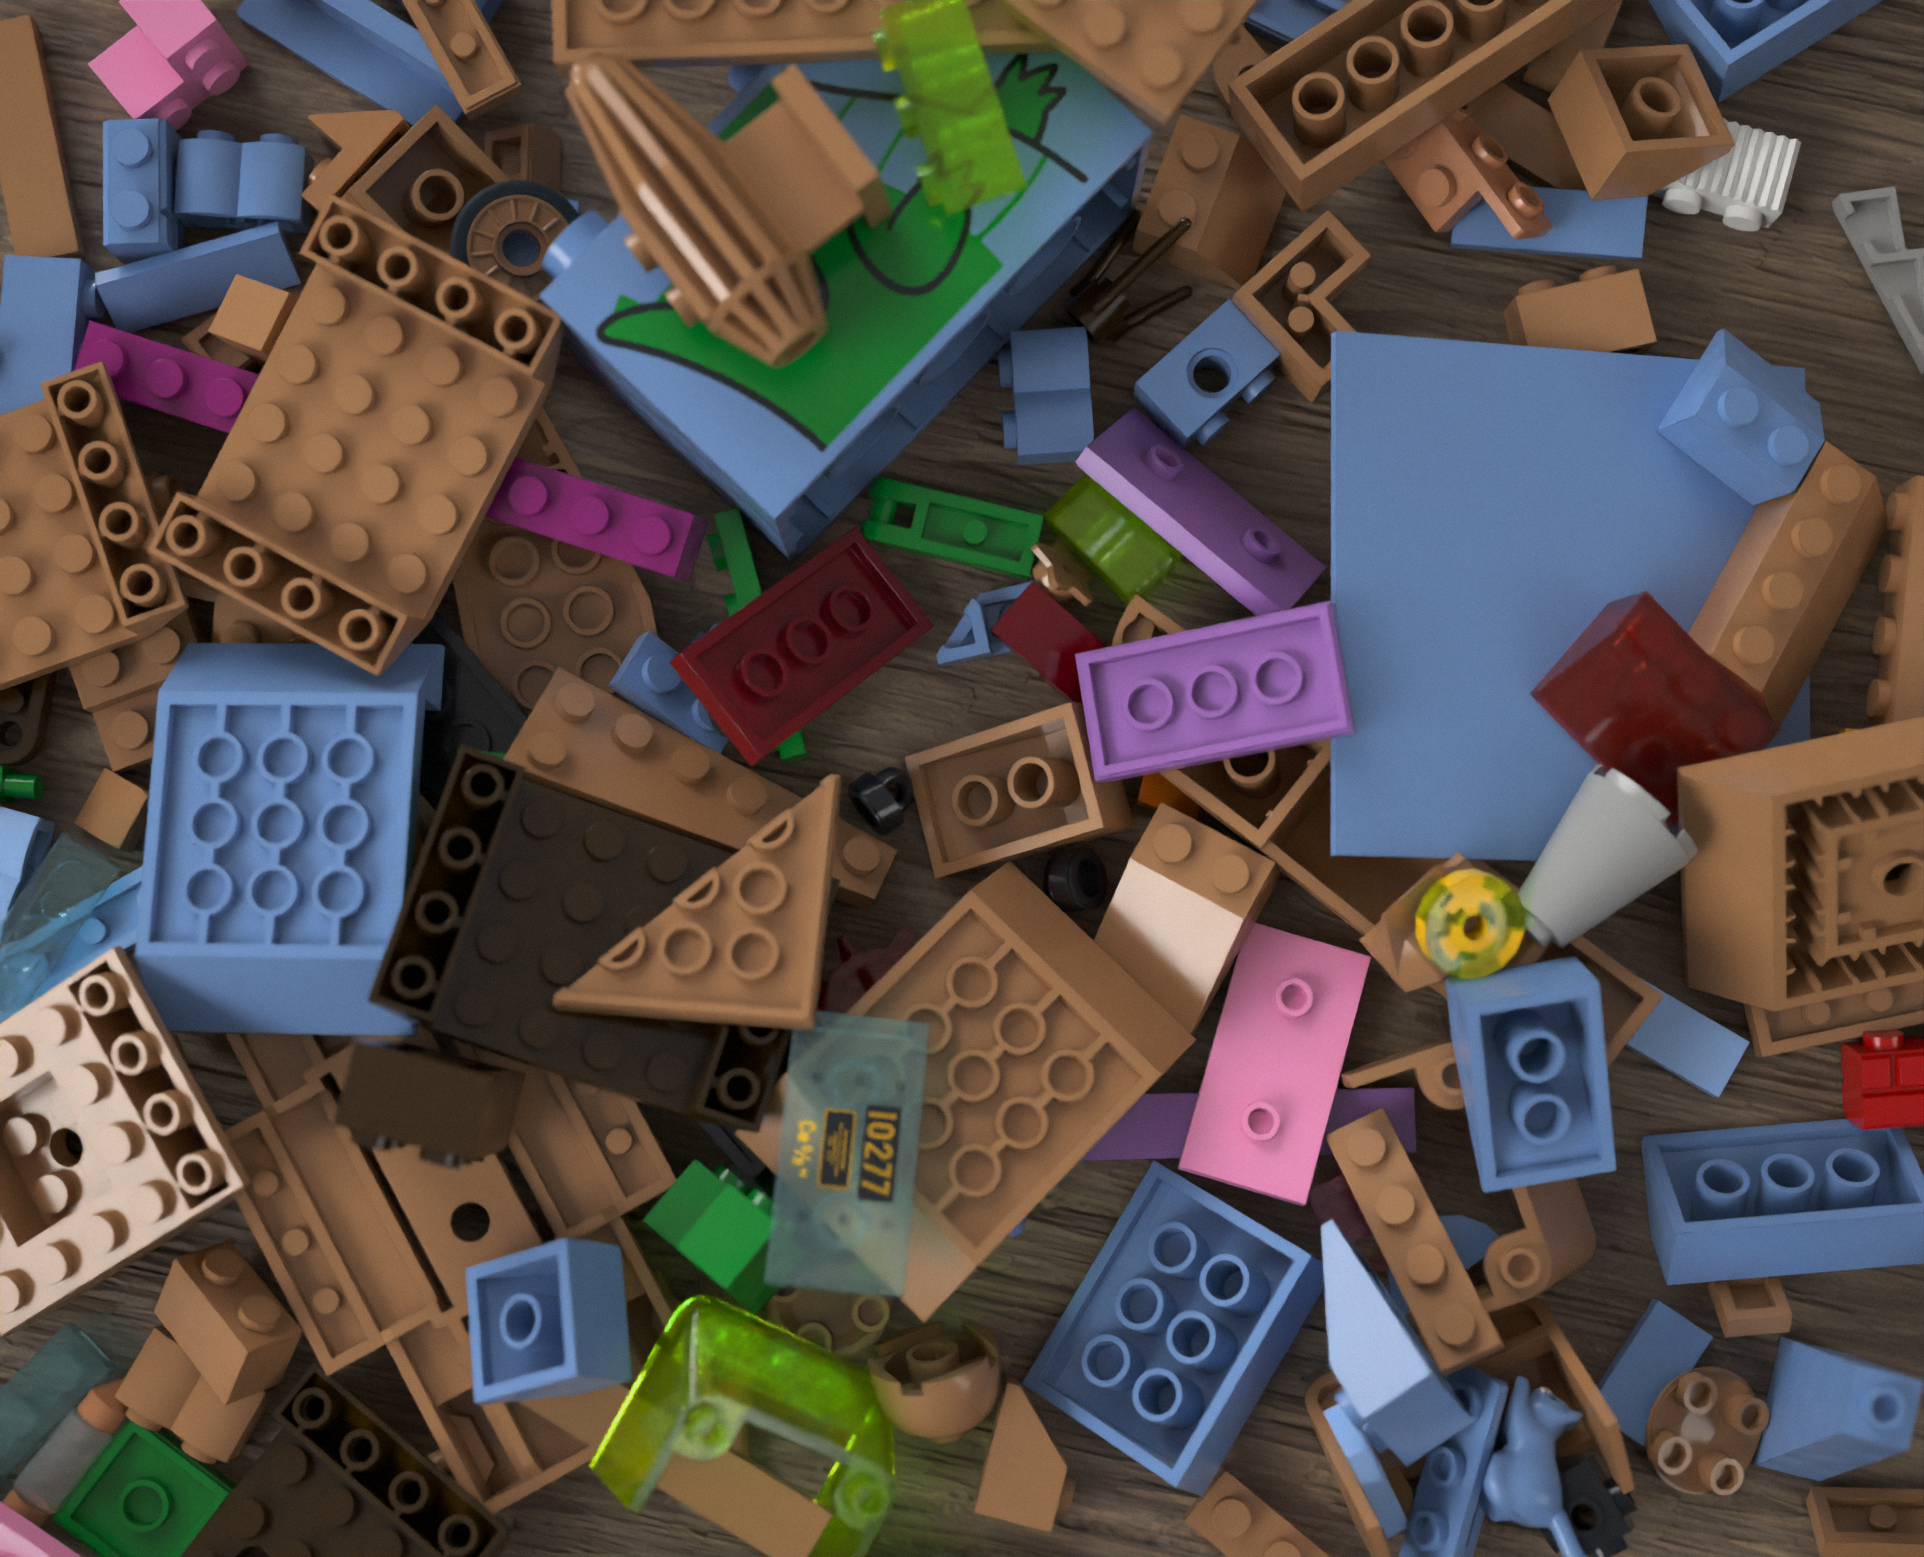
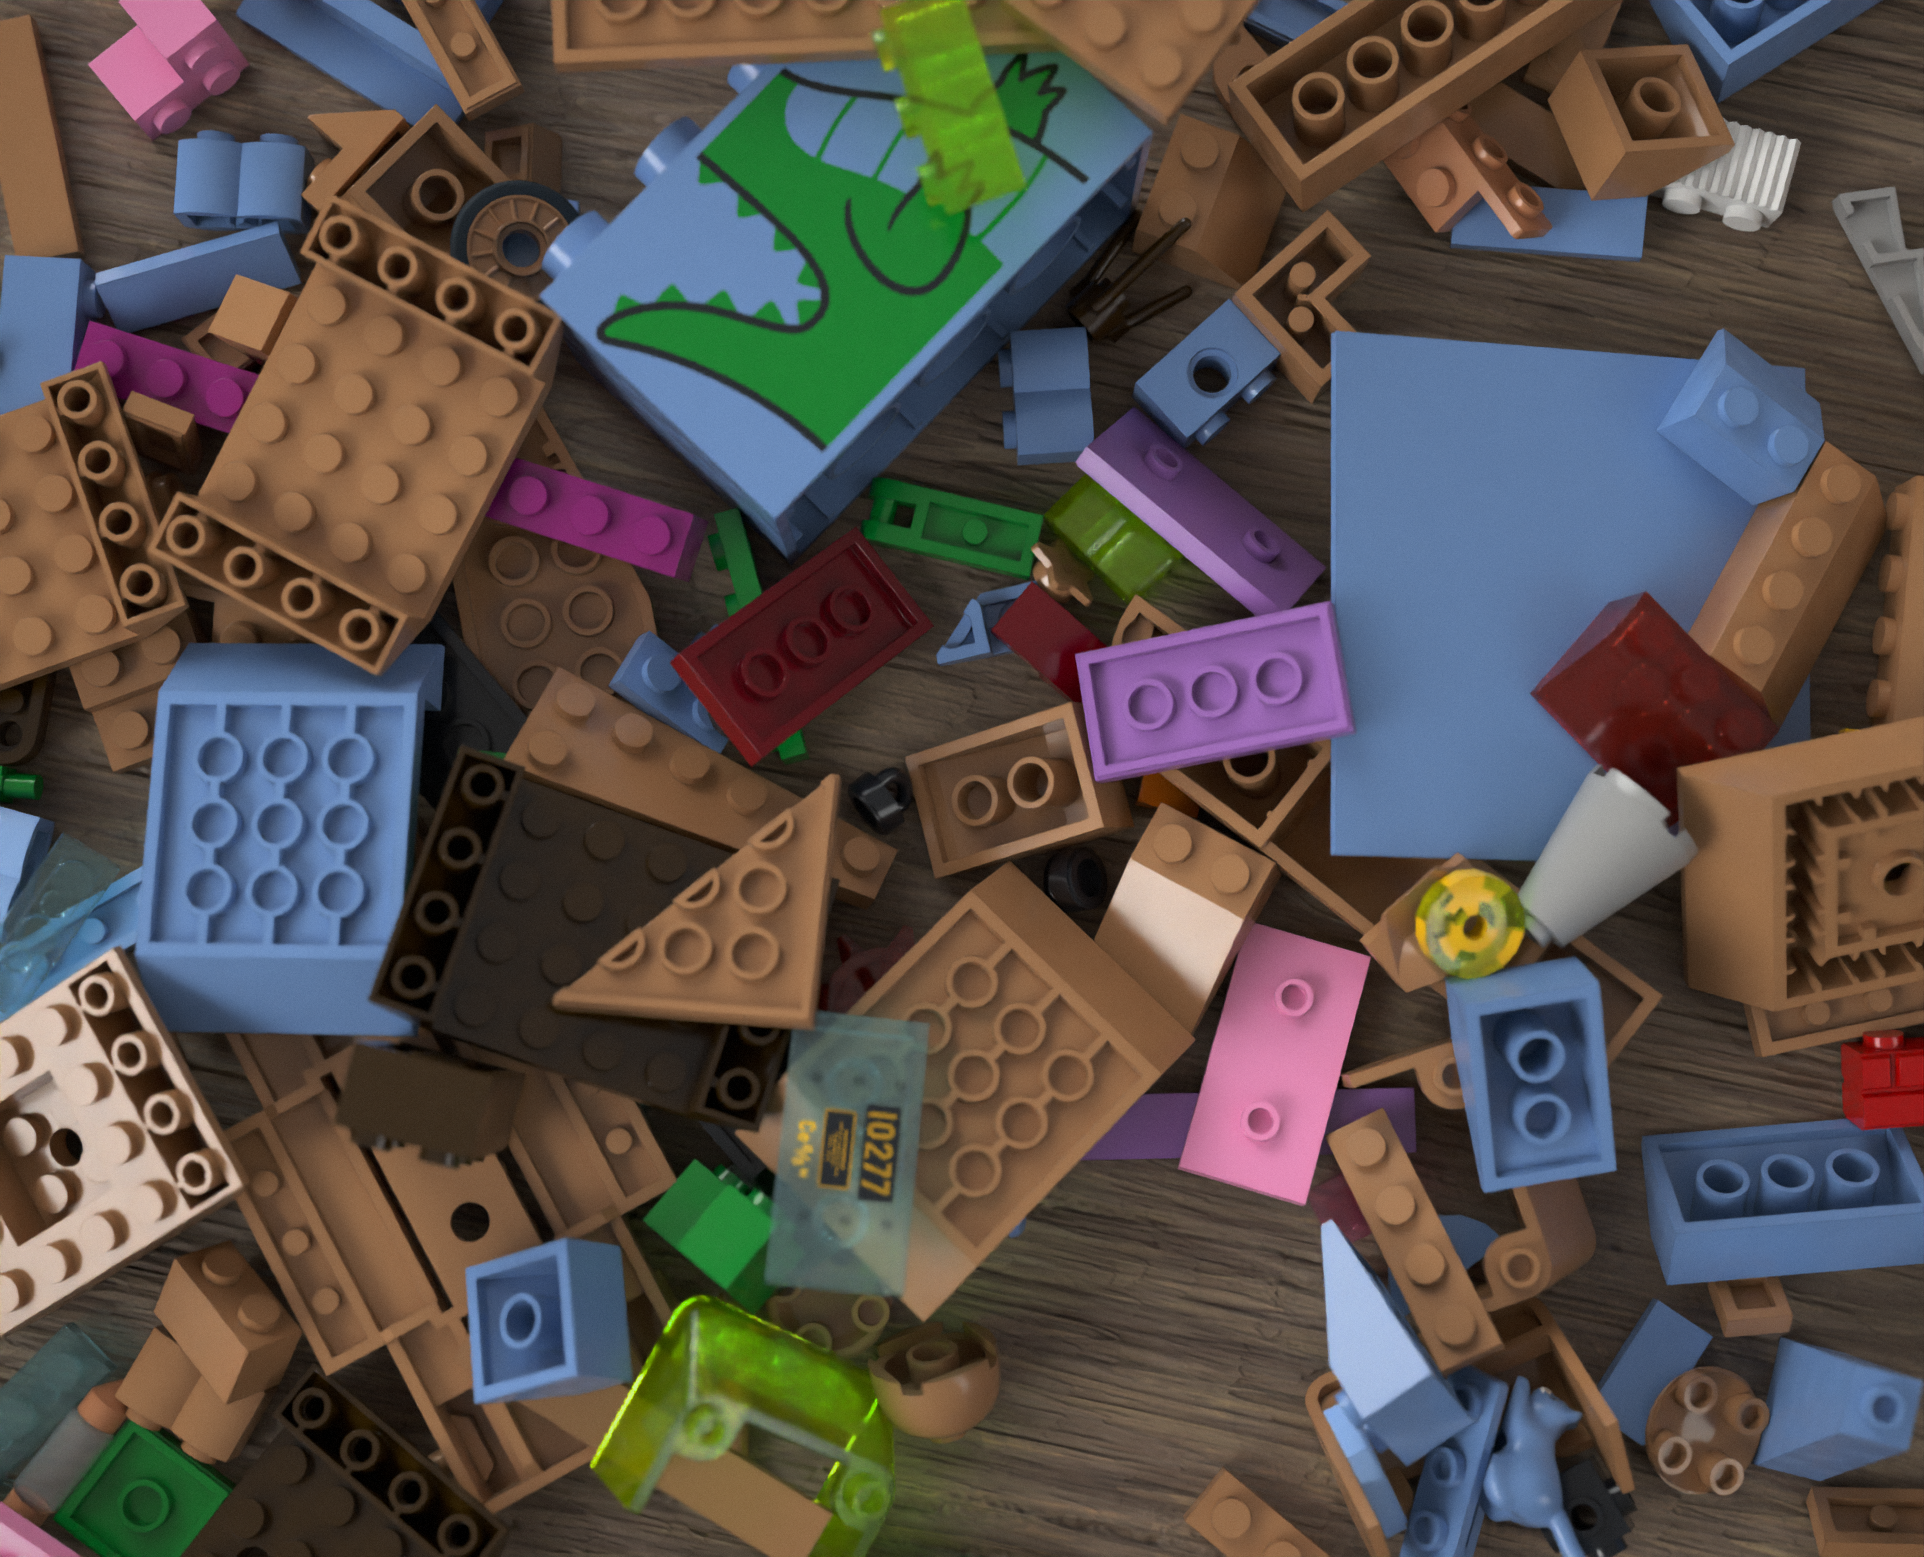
(116, 811): medium nougat slope -> none
(140, 189): medium blue brick -> none
(163, 433): none -> medium nougat tile
(733, 215): medium nougat piece -> none
(1023, 1466): medium nougat slope -> none
(1177, 1329): medium blue slope -> none
(1597, 314): medium nougat brick -> none
(1689, 1045): light blue tile -> none

